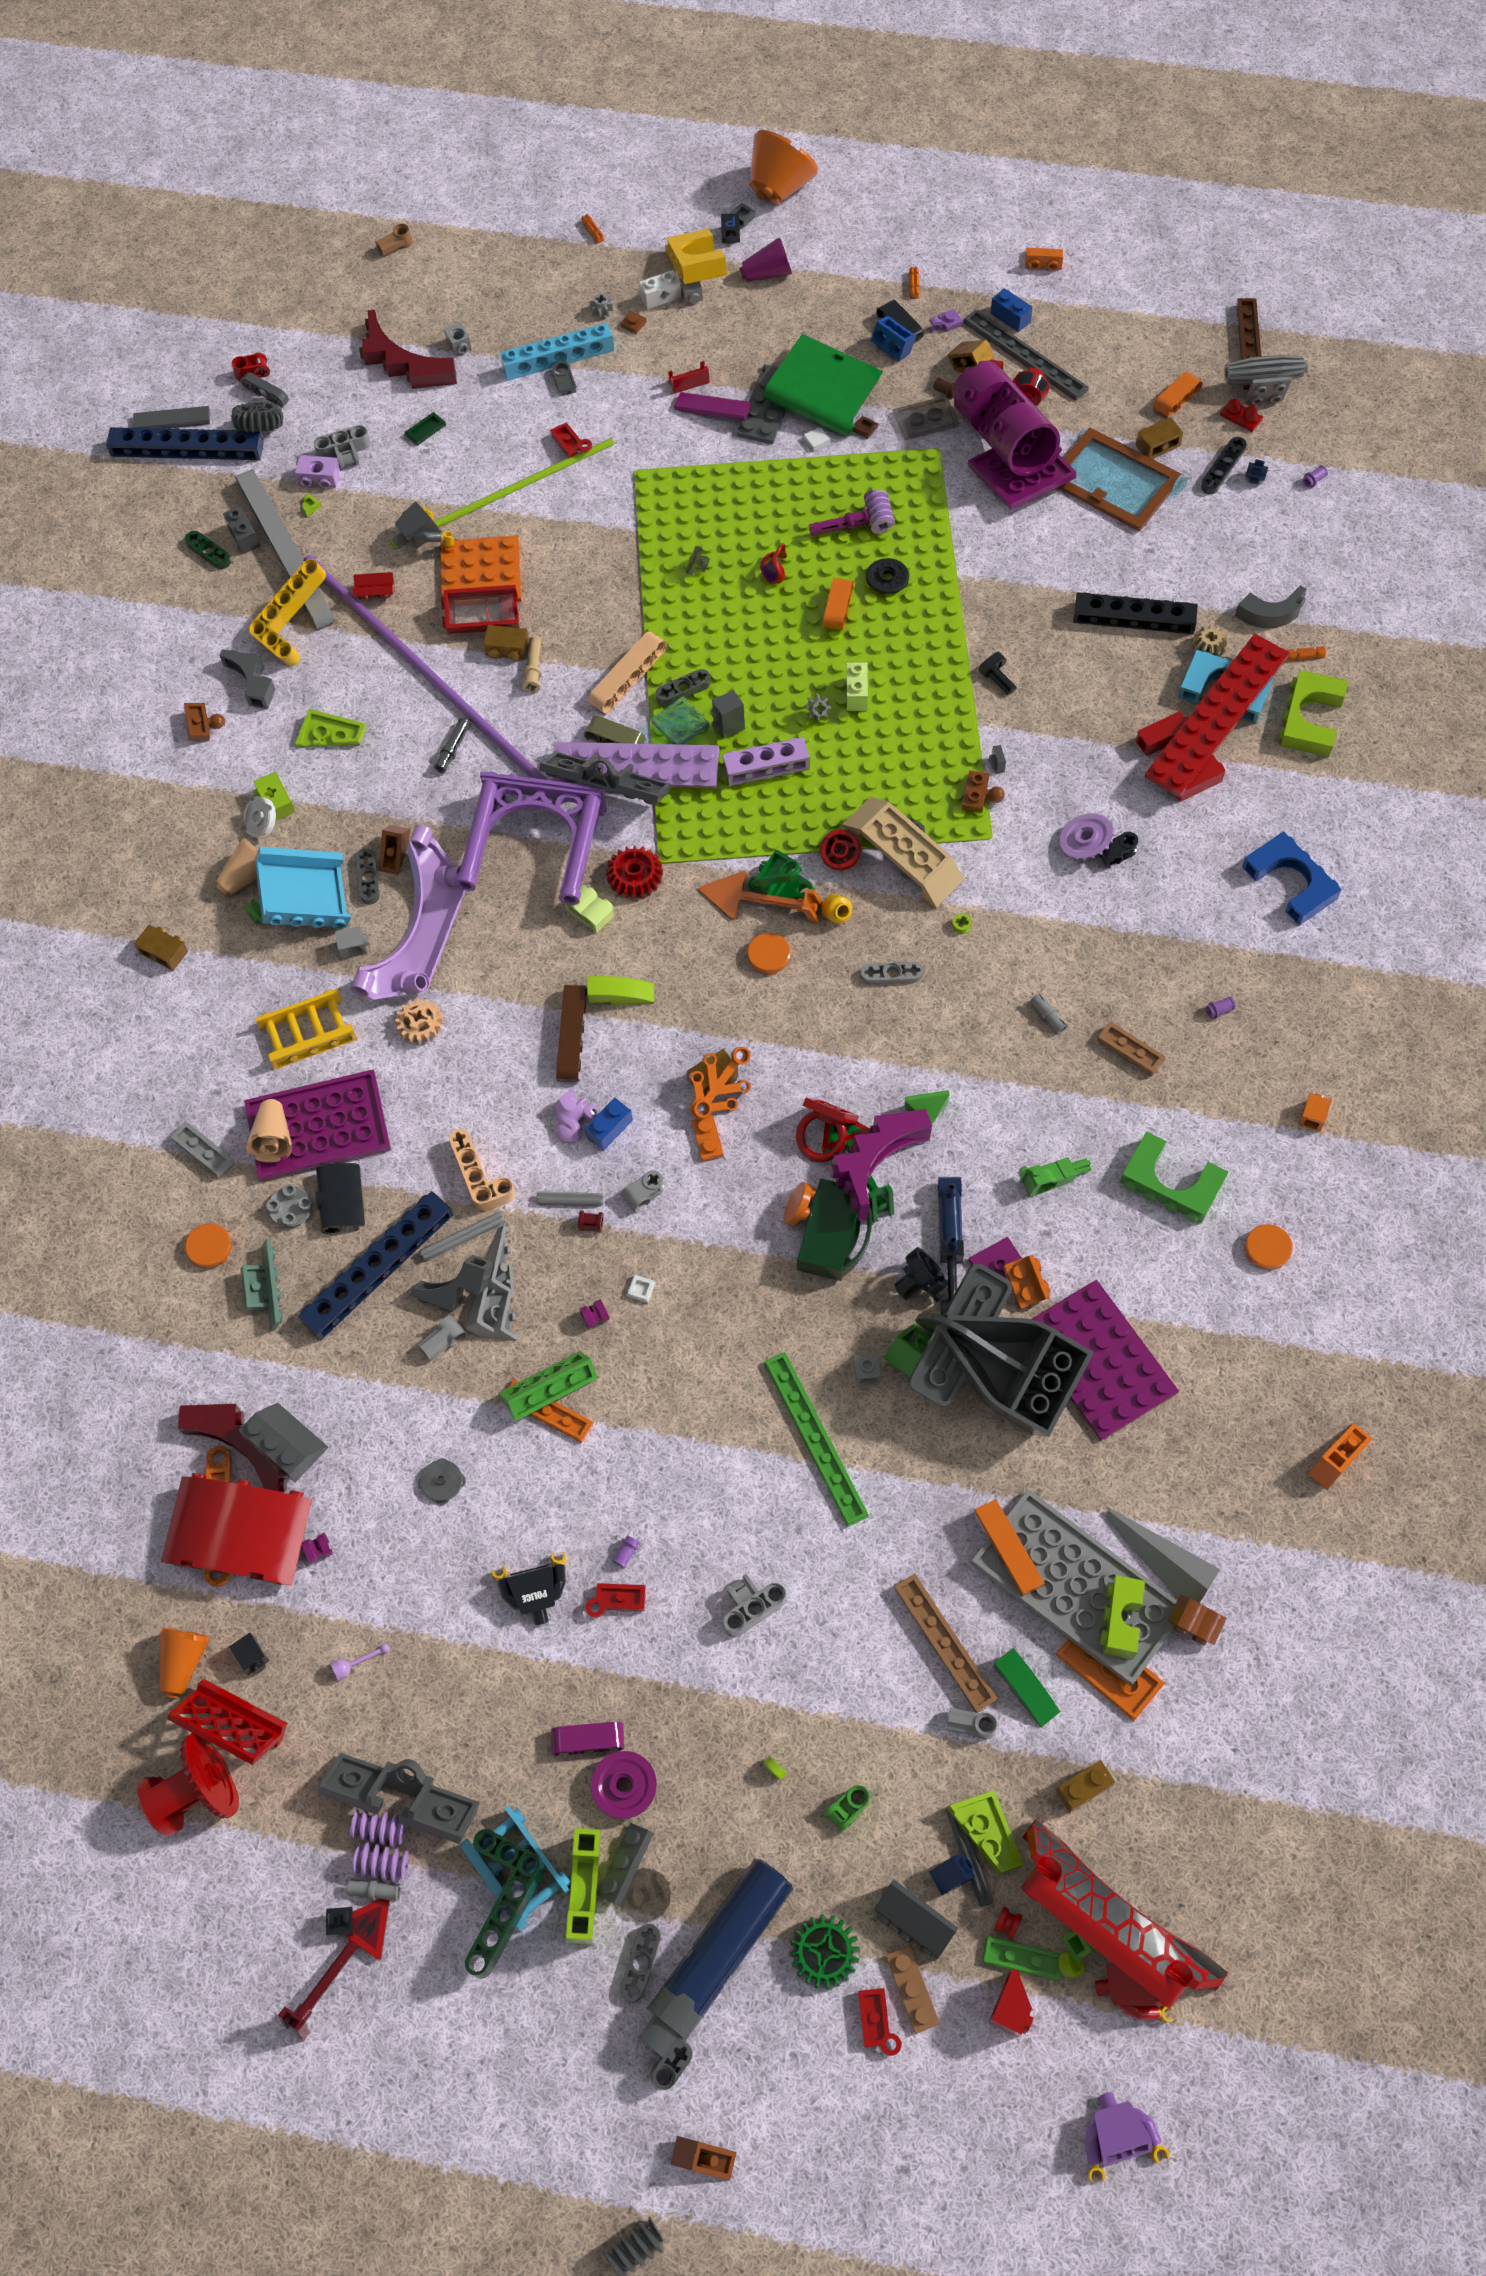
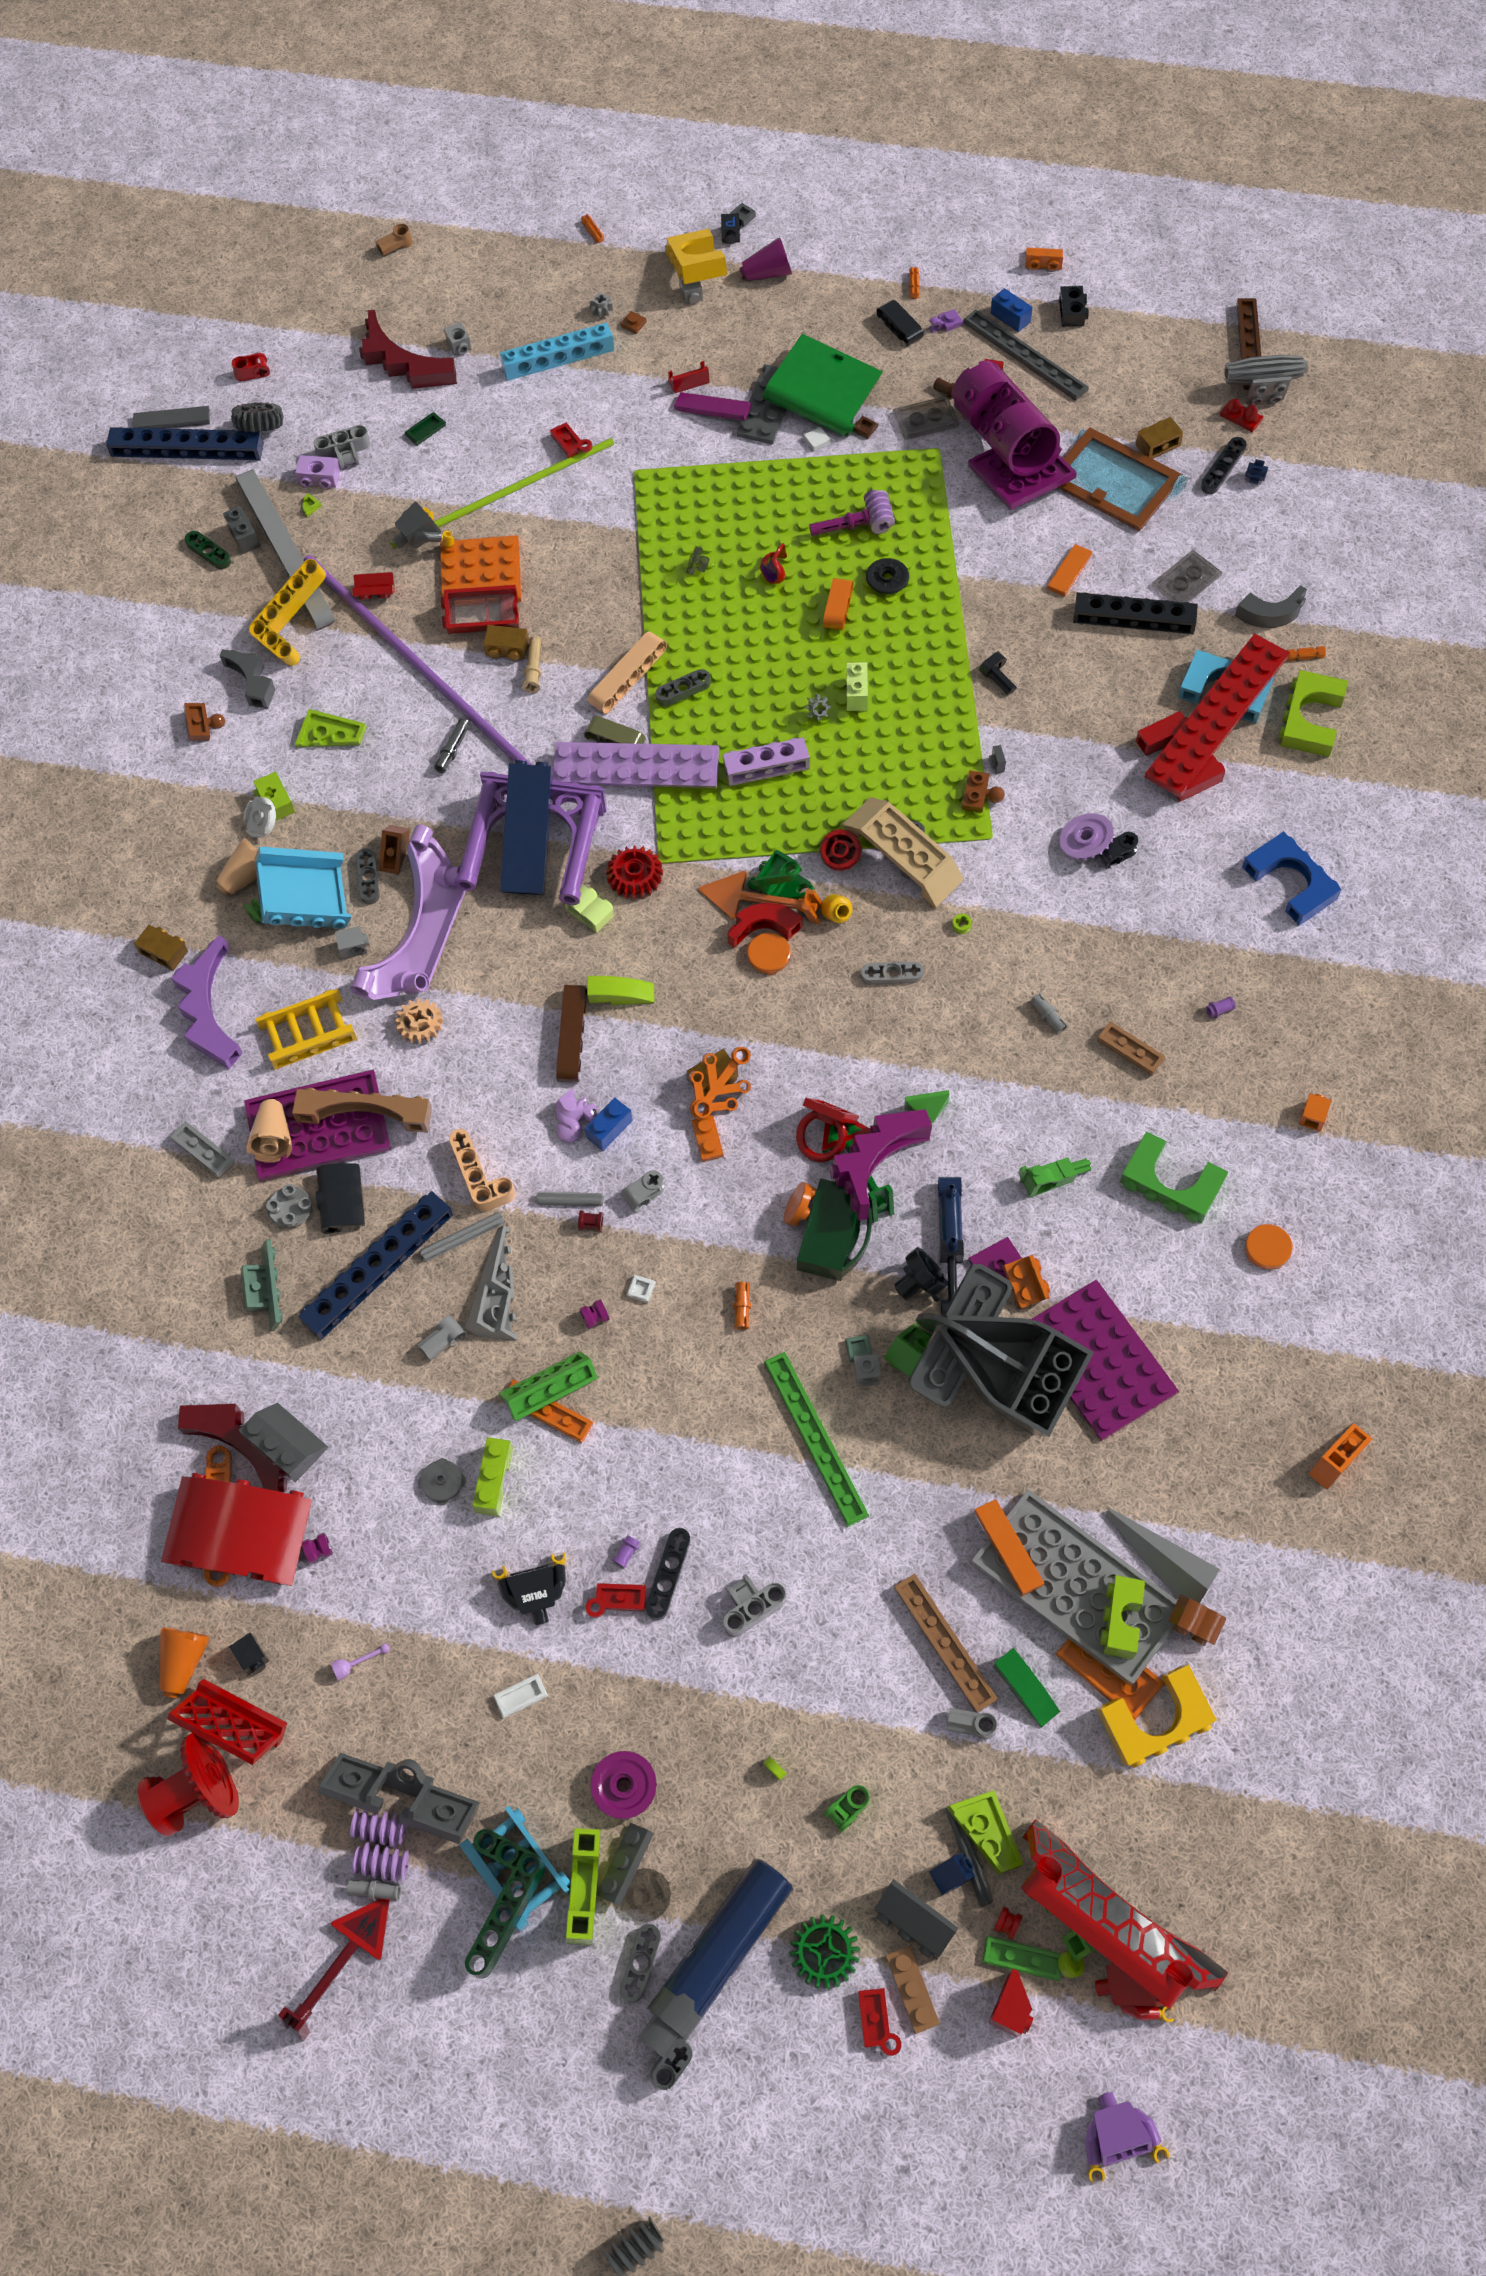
(196, 1006): none -> medium lavender arch
(208, 1245): orange tile -> none
(265, 389): dark grey beam -> none
(315, 1105): none -> medium nougat arch
(339, 1922): black tile -> none
(448, 1295): dark grey arch -> none
(491, 1476): none -> lime arch
(520, 1696): none -> white tile
(526, 828): none -> dark blue brick
(564, 382): dark grey piece -> none
(587, 1737): magenta beam -> none
(591, 773): dark grey plate -> none
(660, 289): white brick -> none
(666, 1573): none -> black beam
(680, 722): clear light blue plate -> none
(703, 2158): dark orange slope -> none
(728, 714): dark grey brick -> none
(742, 1305): none -> orange pin
(765, 916): none -> red arch
(778, 167): orange cone -> none
(858, 1346): none -> sand green tile
(893, 338): blue brick -> none
(970, 354): pearl gold brick -> none
(1033, 384): red cone -> none
(1069, 570): none -> orange tile
(1072, 306): none -> black brick
(1085, 1786): pearl gold brick -> none
(1177, 393): orange beam -> none
(1187, 578): none -> clear smoke tile
(1191, 1715): none -> yellow arch
(1210, 641): tan gear -> none
(1311, 478): medium lavender pin -> none

